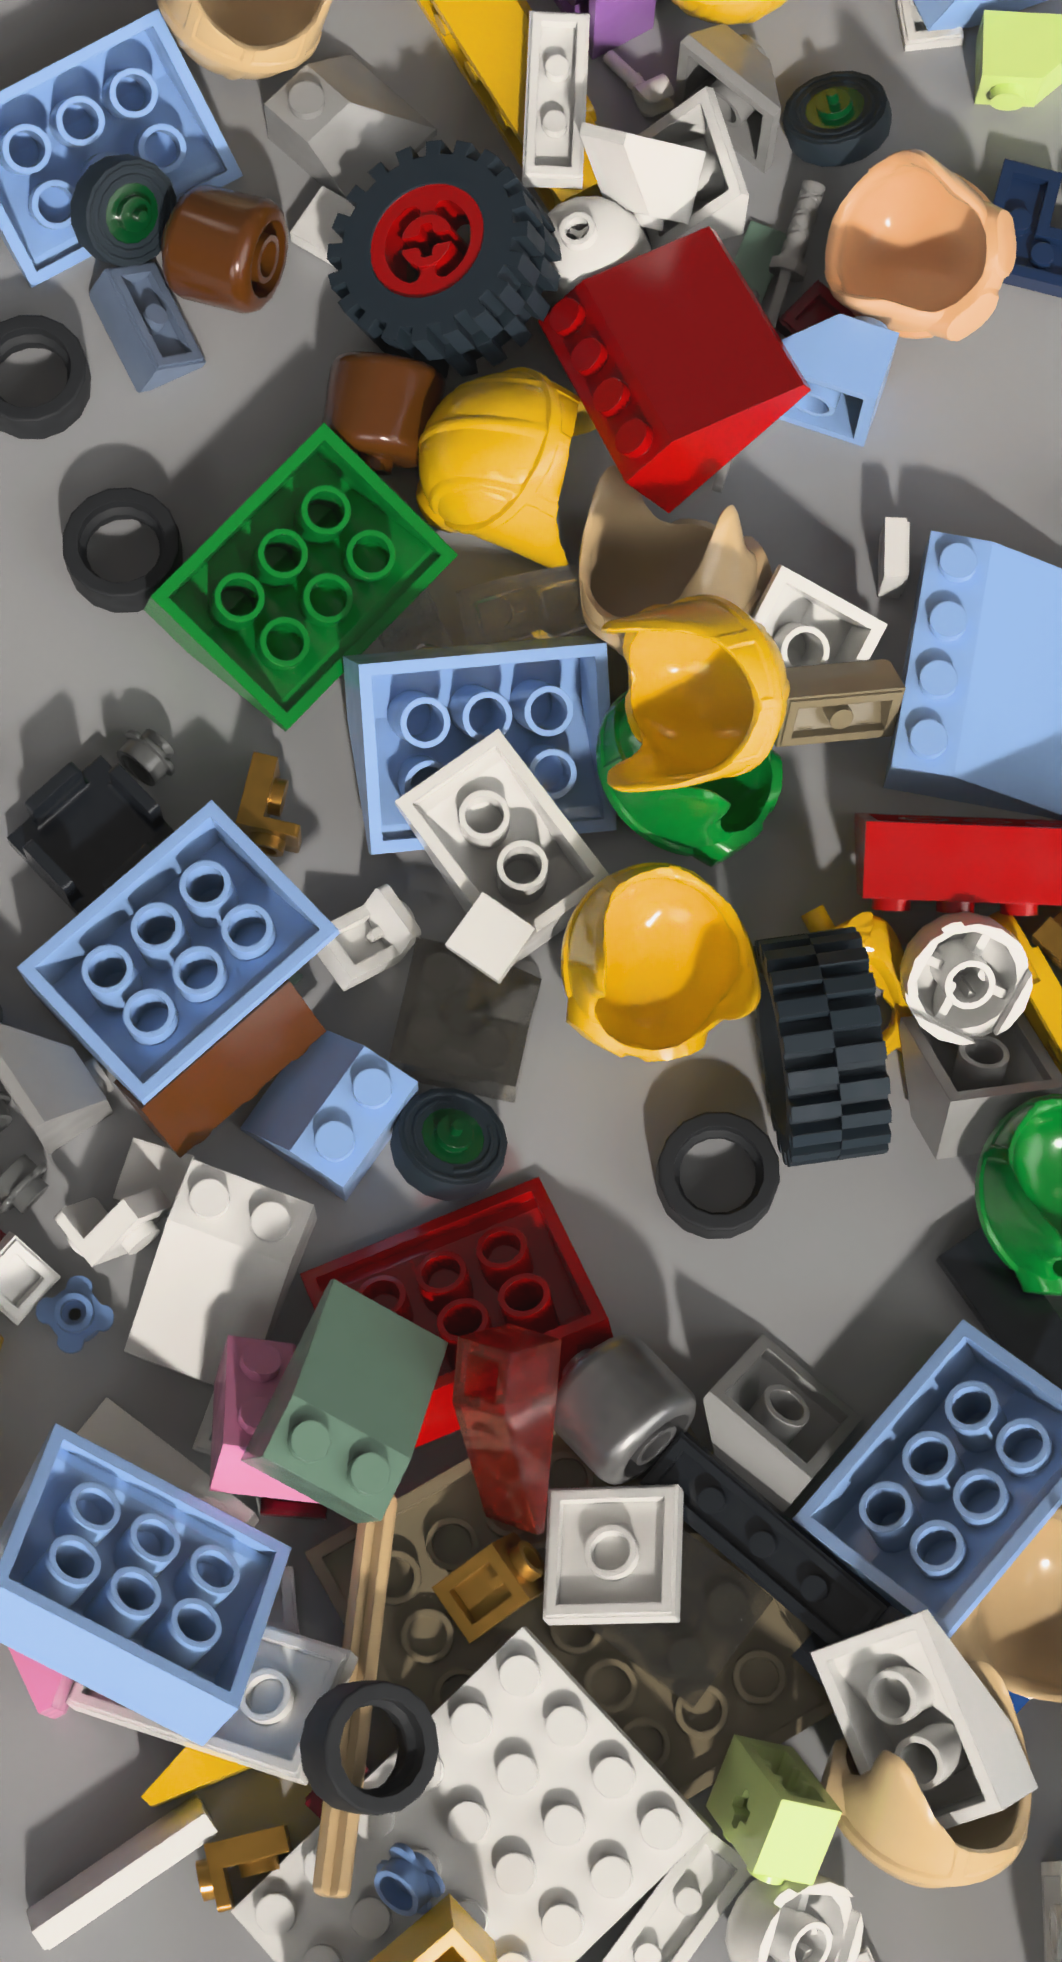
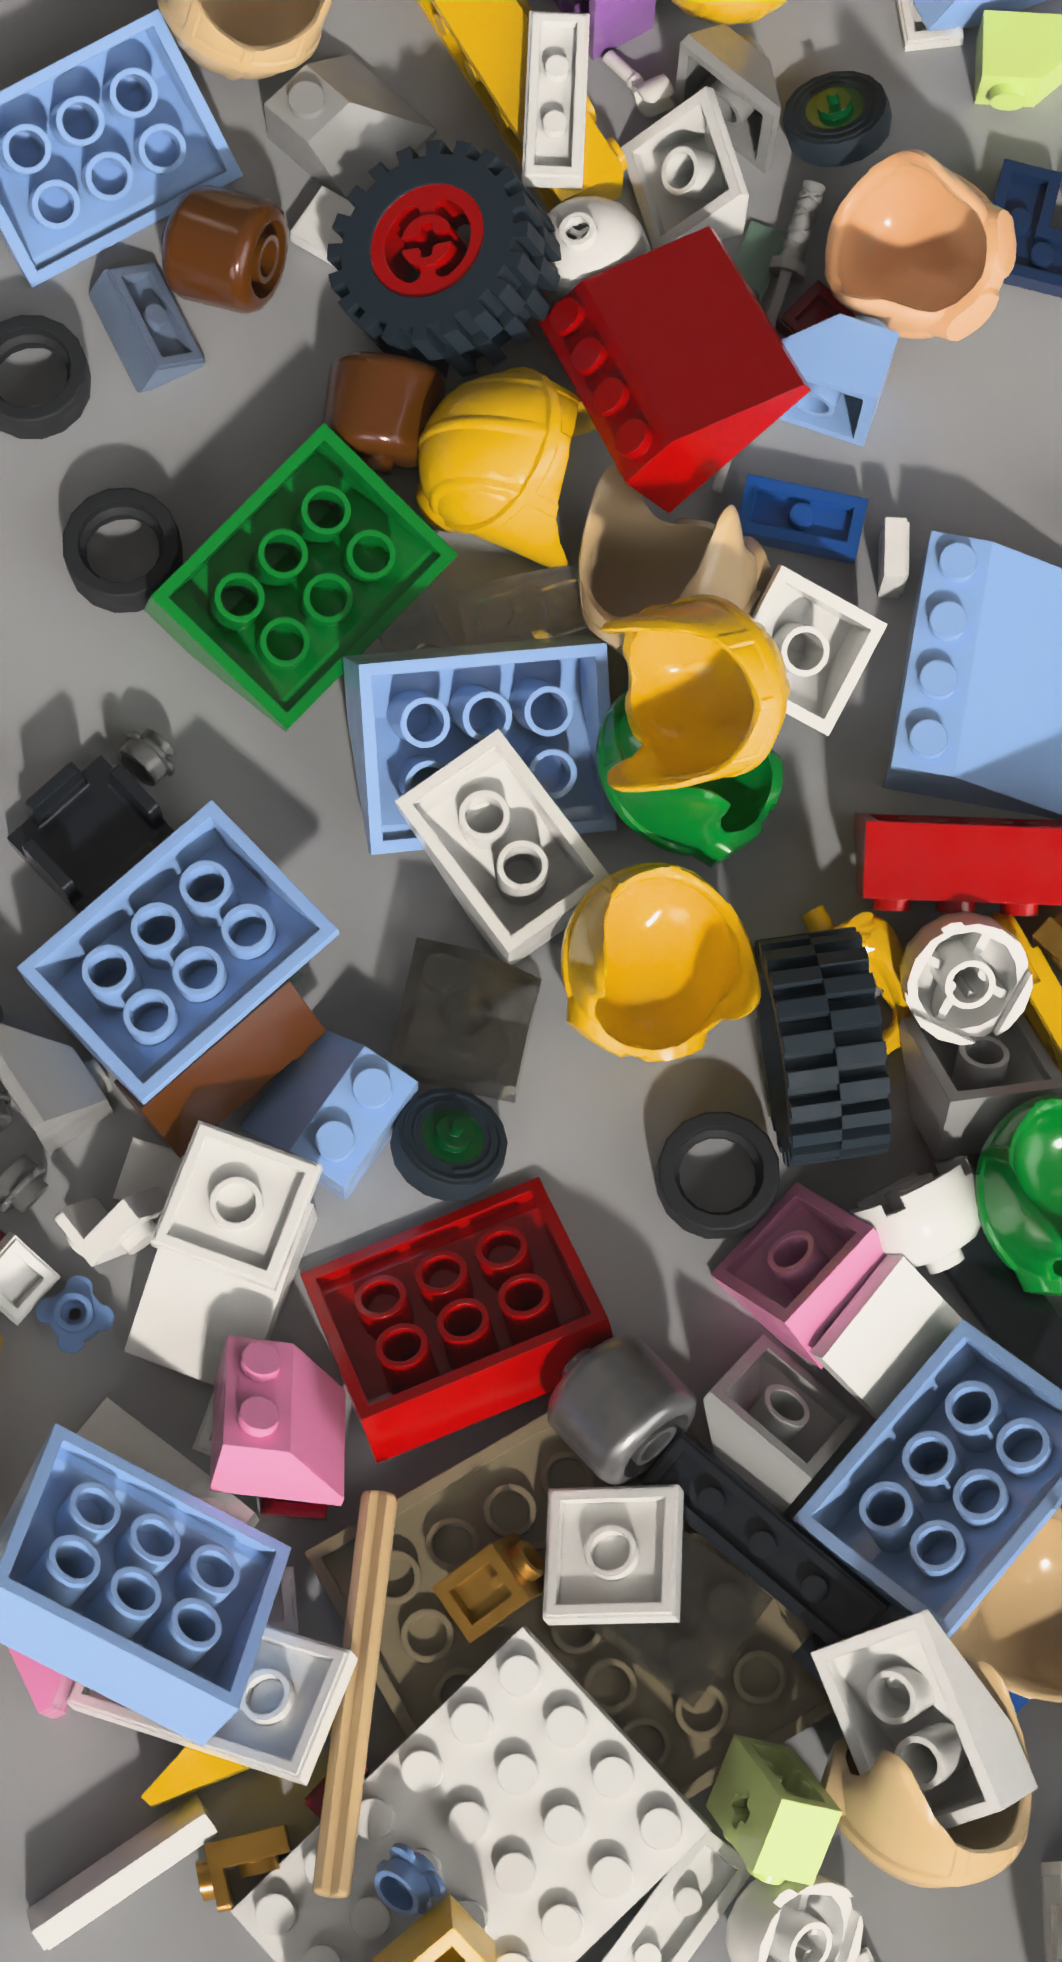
(122, 209): black wheel -> none
(236, 1205): none -> white tile
(262, 797): pearl gold bracket -> none
(349, 1405): sand green slope -> none
(370, 938): white bracket -> none
(415, 1755): black tyre -> none
(490, 937): white tile -> none
(507, 1419): clear red slope -> none
(644, 174): white slope -> none
(800, 1267): none -> bright pink slope
(802, 518): none -> blue plate
(841, 702): dark tan slope -> none
(885, 1334): none -> white tile
(926, 1215): none -> white cylinder

